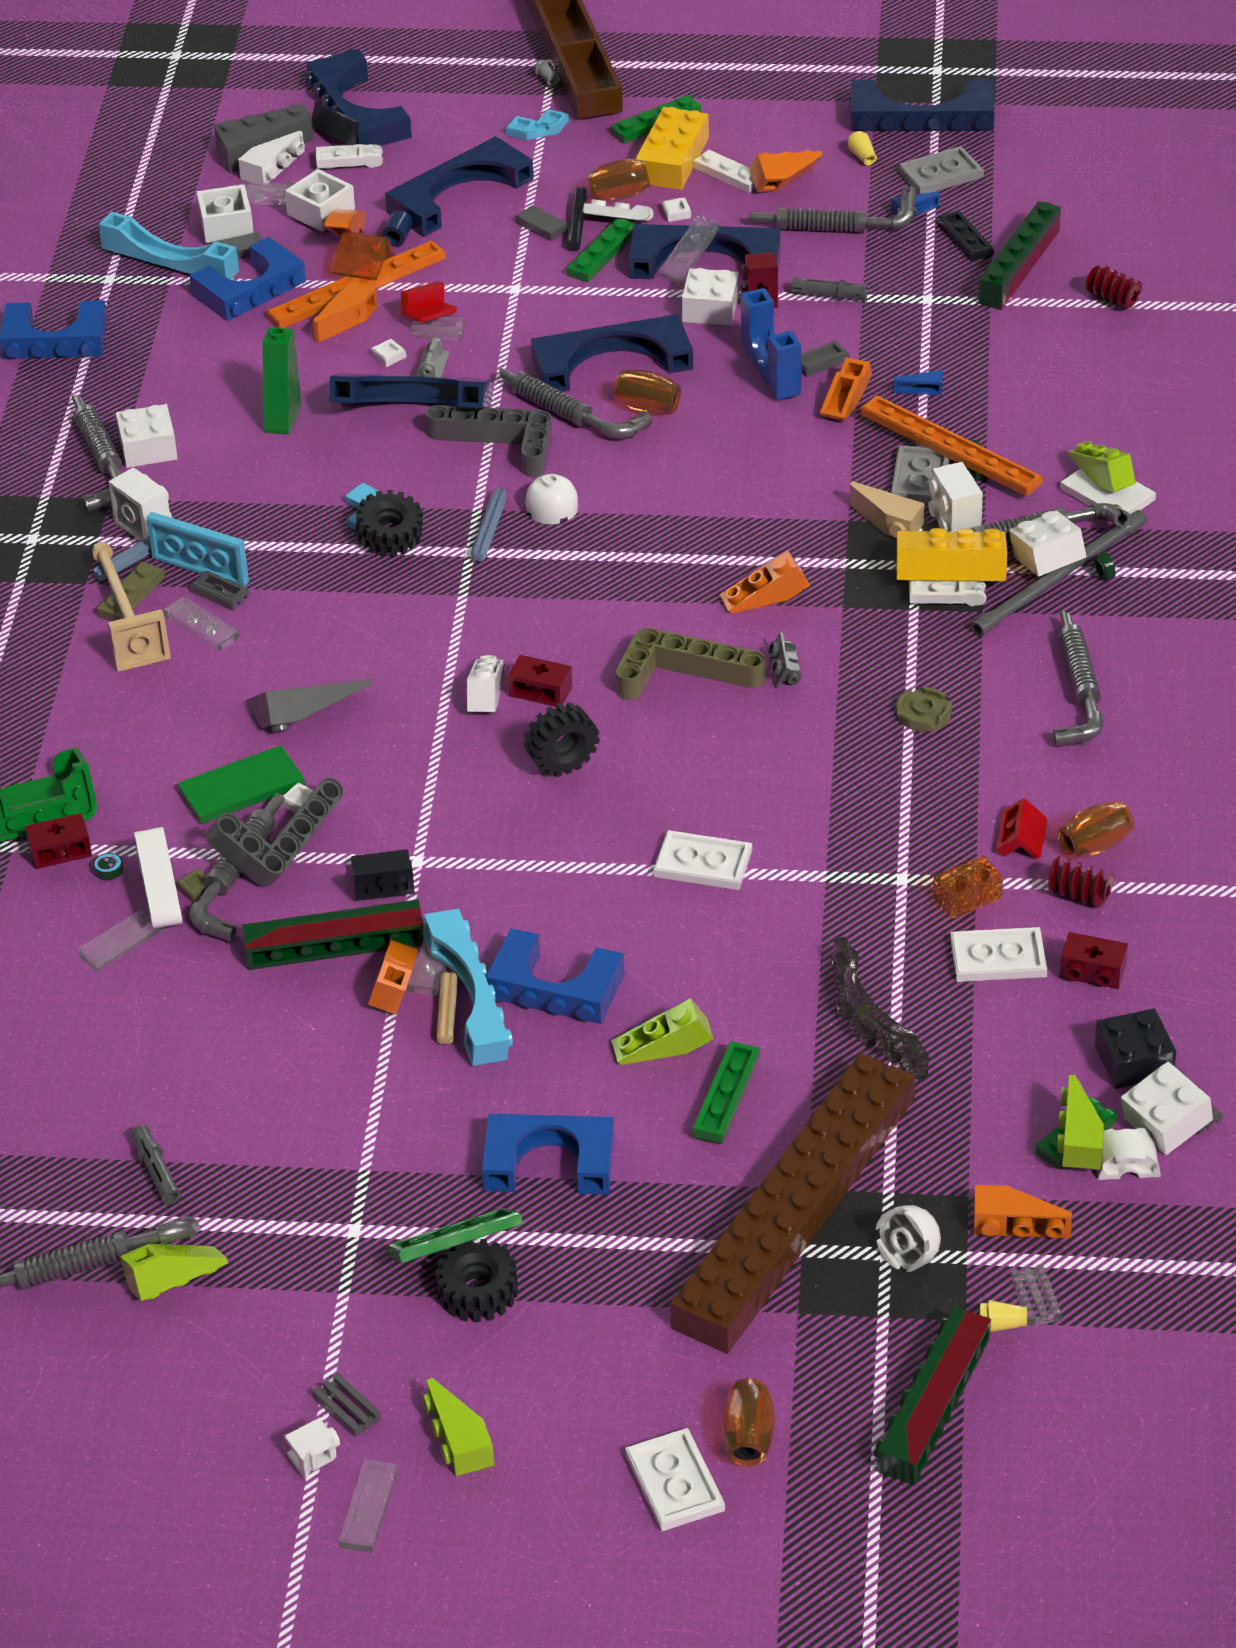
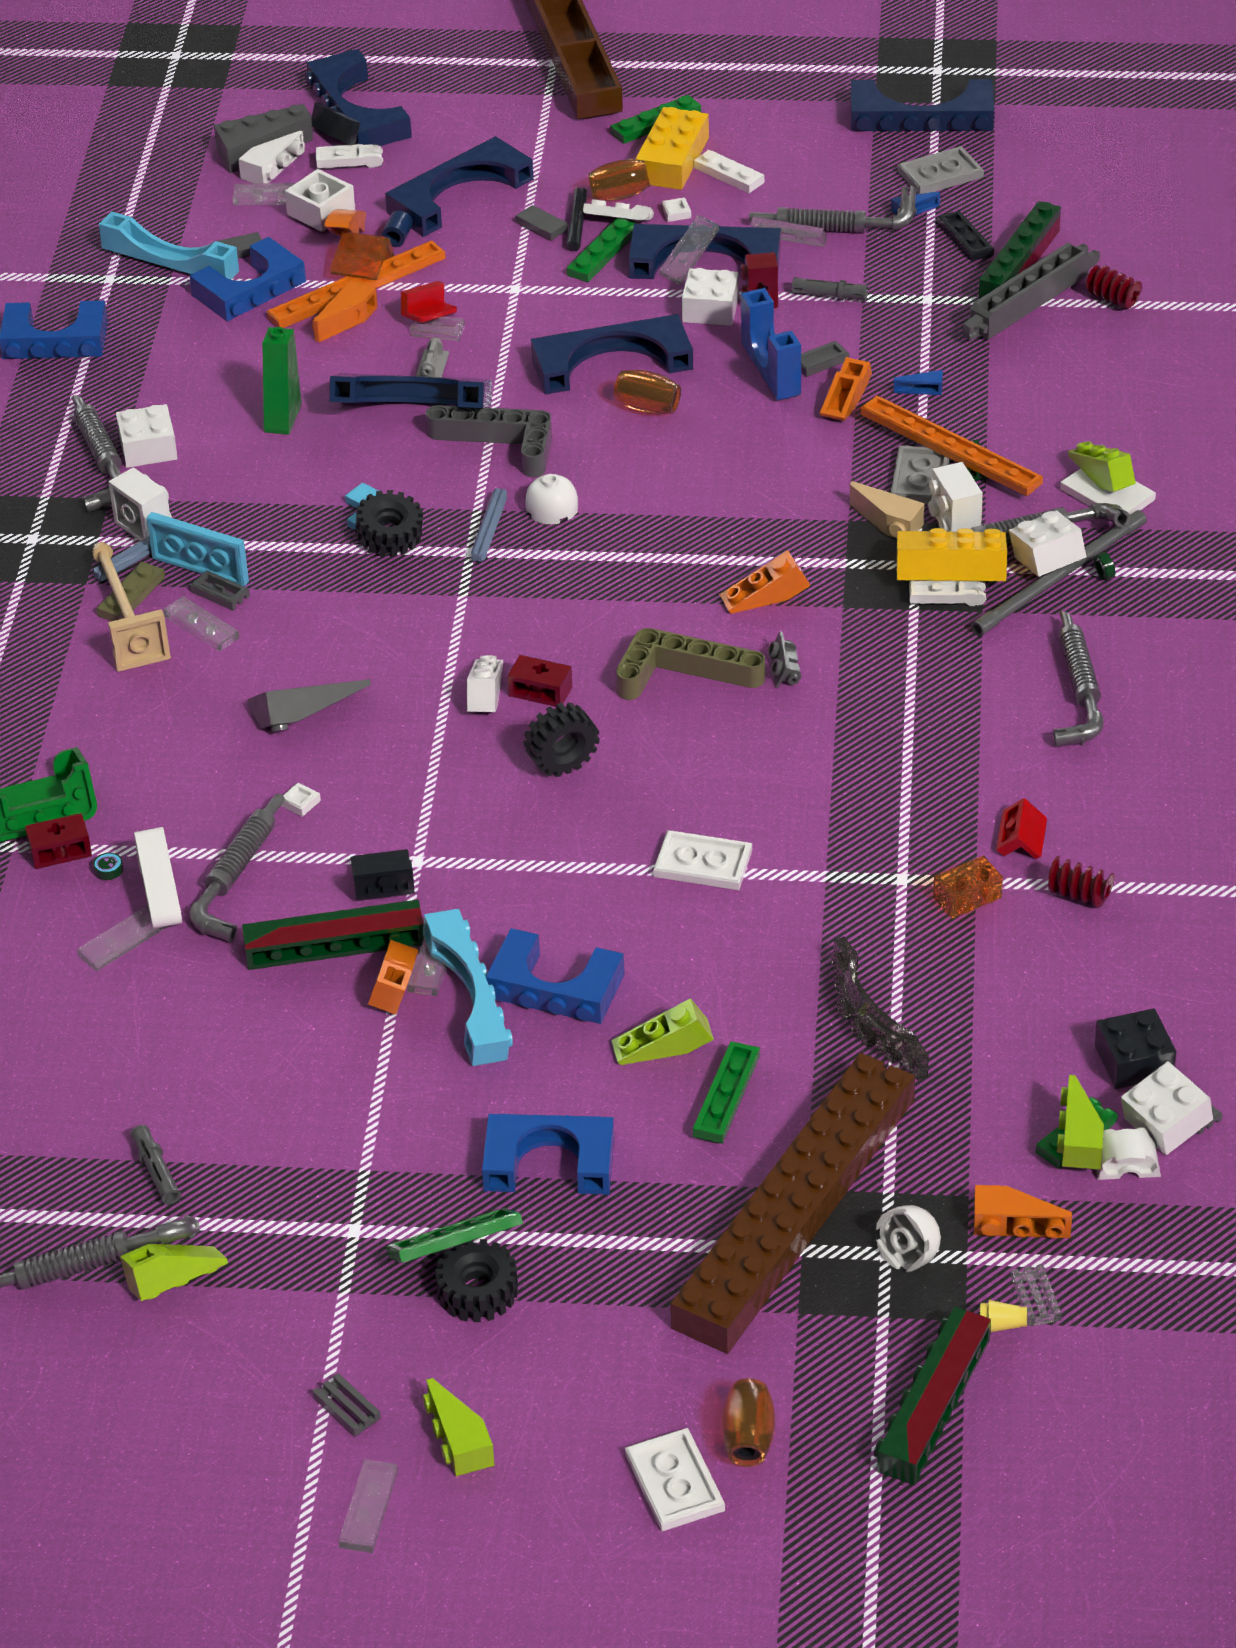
(192, 885): olive tile -> none
(224, 213): white brick -> none
(240, 784): green tile -> none
(268, 861): dark grey beam -> none
(312, 1446): white window -> none
(388, 352): white tile -> none
(447, 1008): tan axle -> none
(543, 69): light grey pin -> none
(549, 124): medium azure tile -> none
(571, 408): flat silver piece -> none
(777, 170): orange slope -> none
(794, 232): none -> clear tile
(861, 146): light yellow cone -> none
(924, 709): olive tile -> none
(998, 954): white tile -> none
(1029, 290): none -> dark grey hinge
(1093, 960): dark red brick -> none
(1095, 829): clear orange piece -> none

